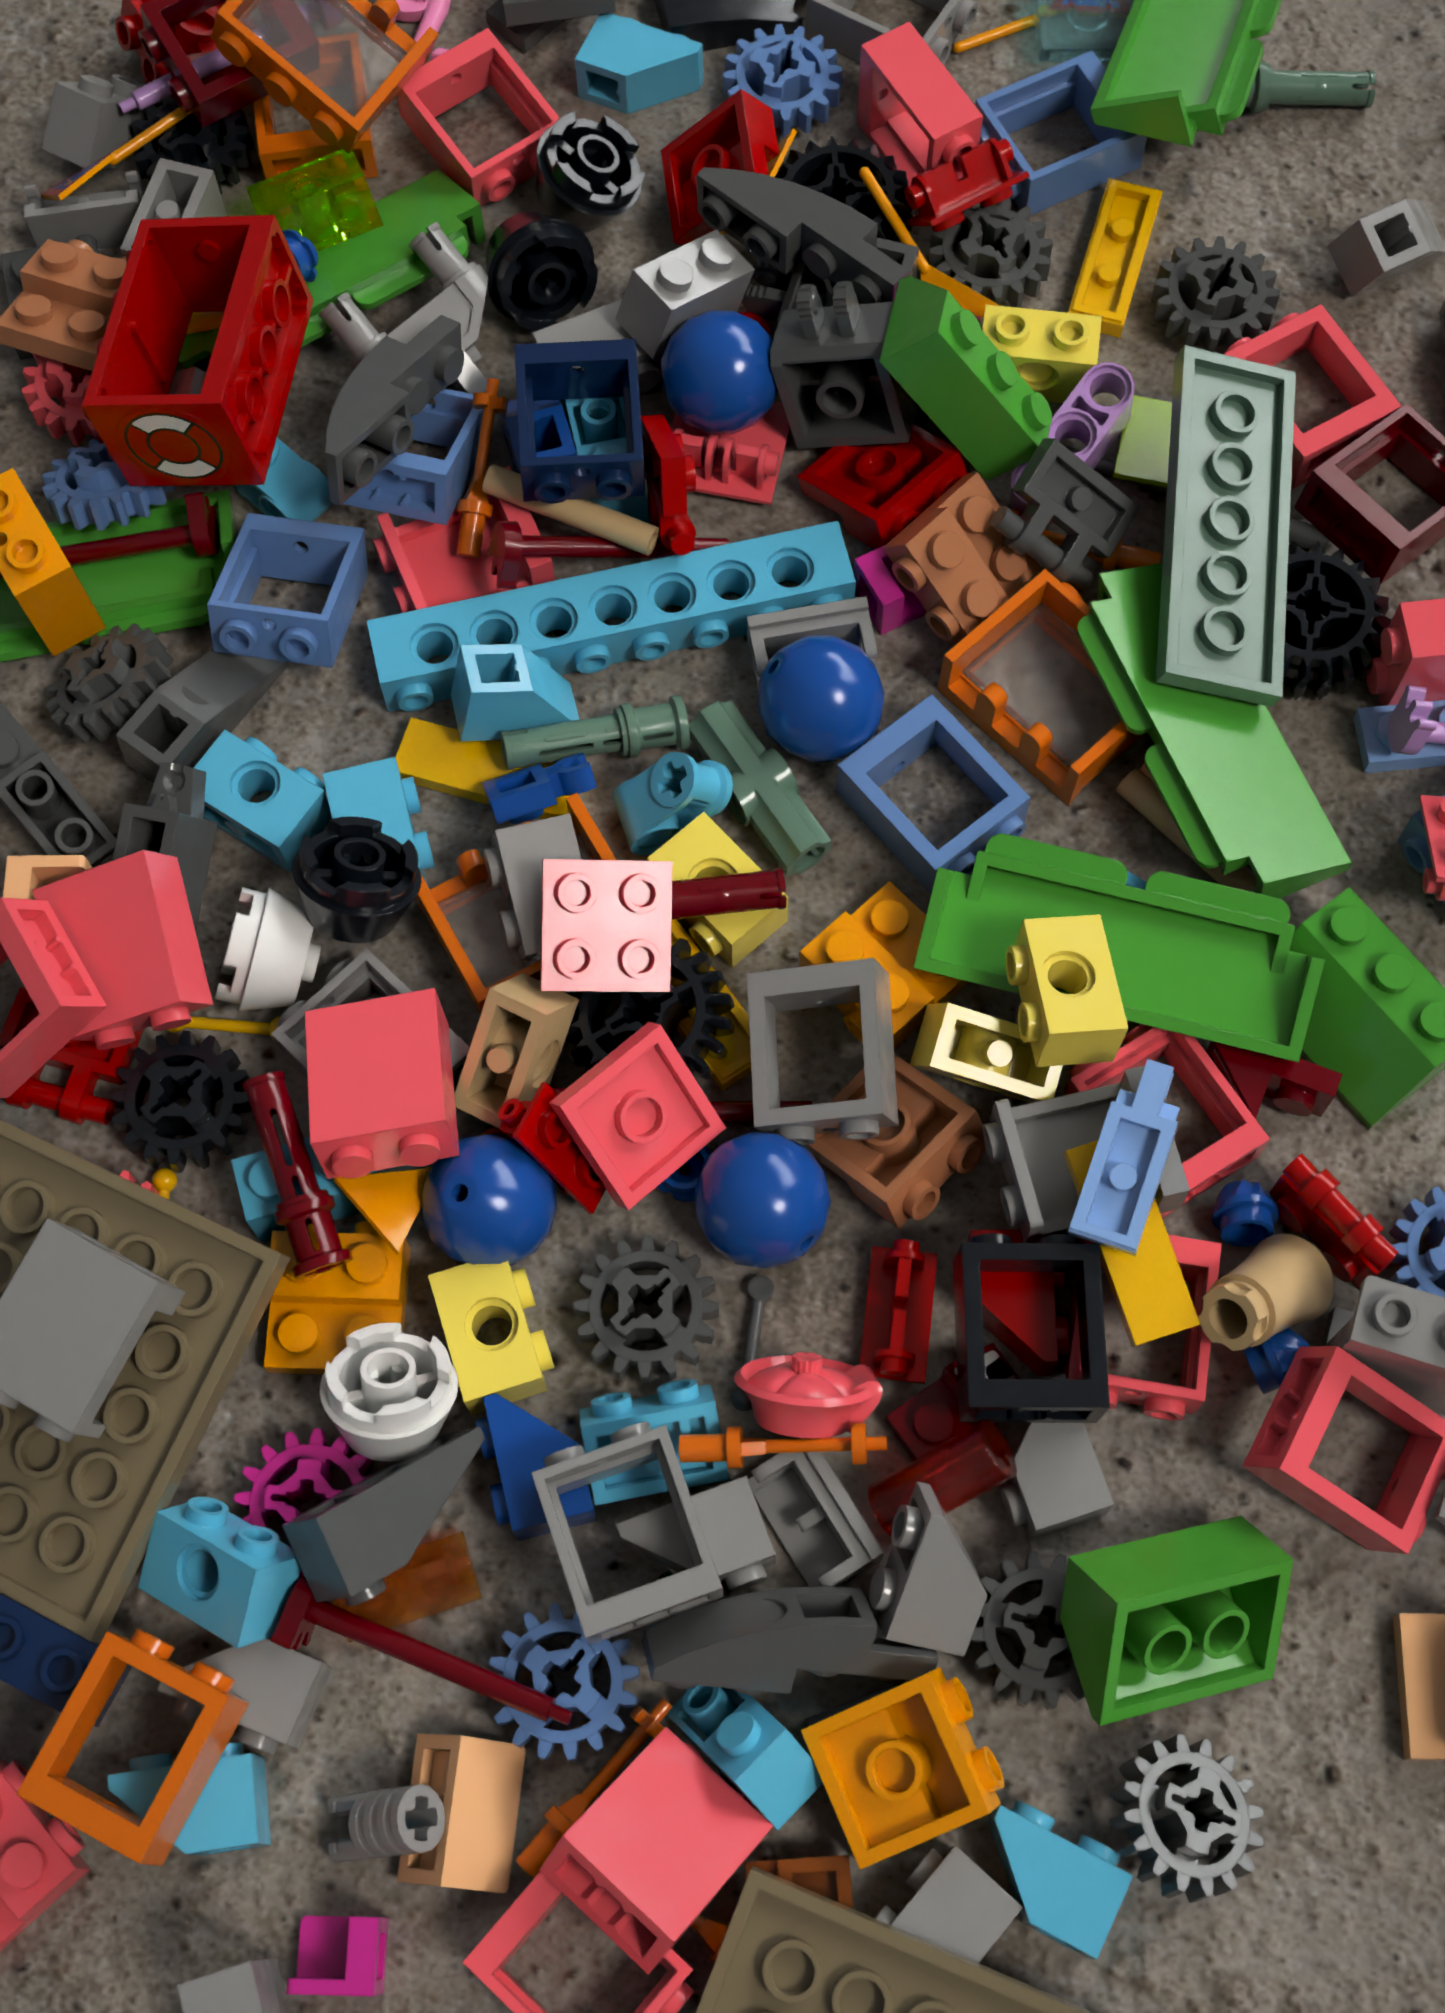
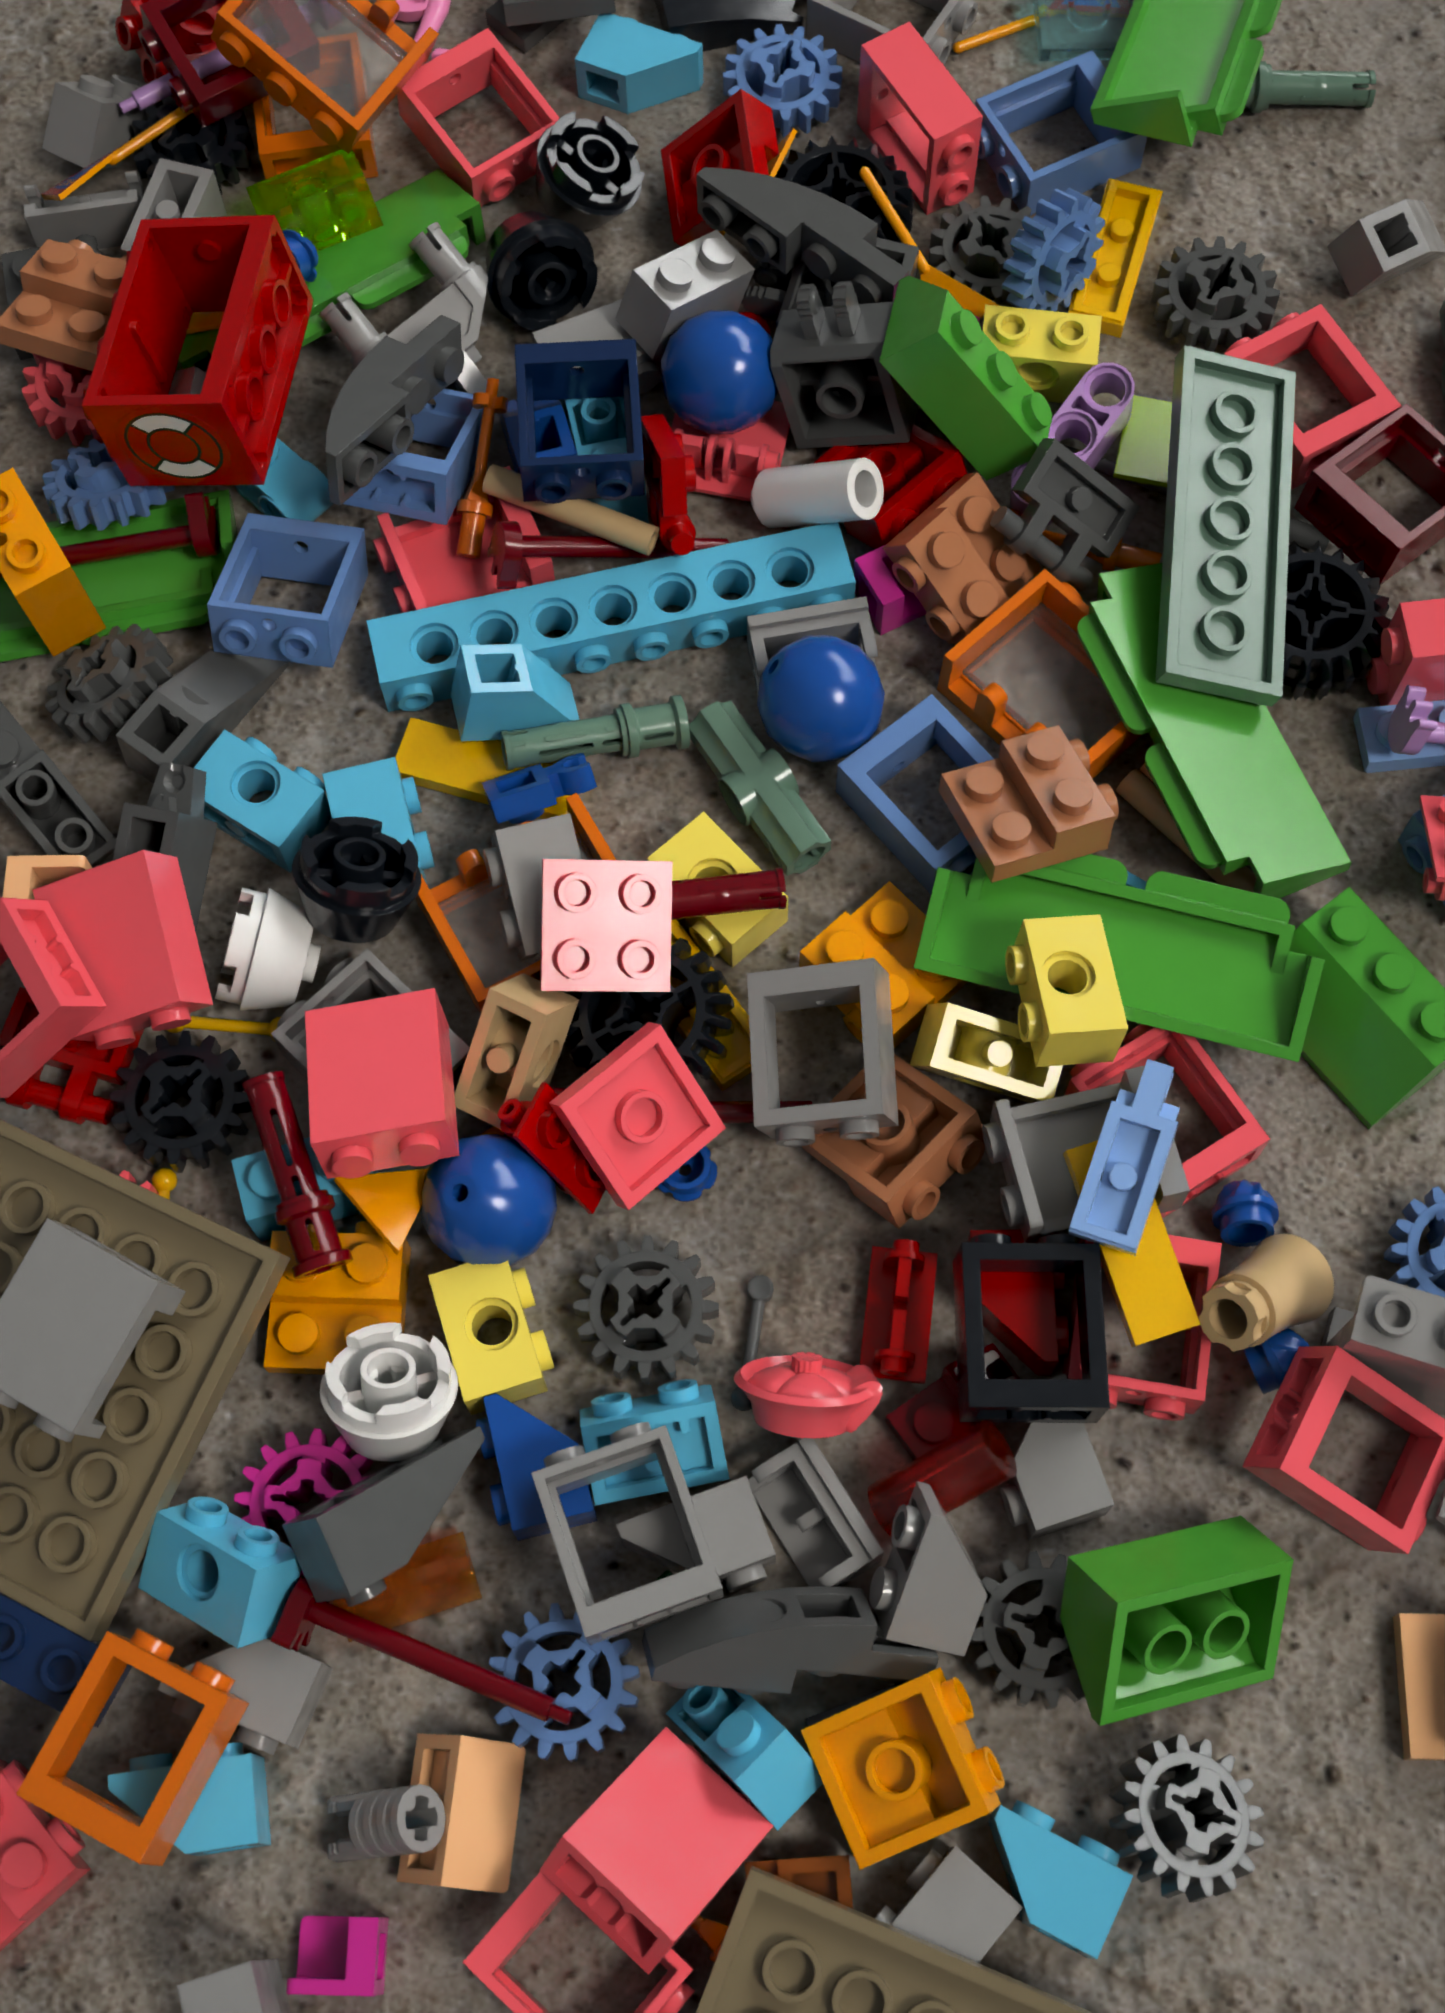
(564, 1816): orange piece -> none
(669, 798): medium azure piece -> none
(733, 1447): orange piece -> none
(762, 1200): blue piece -> none
(818, 493): none -> white brick
(984, 181): red hinge -> none
(1031, 804): none -> nougat plate
(1054, 251): none -> medium blue gear
(1294, 1086): dark red slope -> none
(1313, 1205): red plate -> none

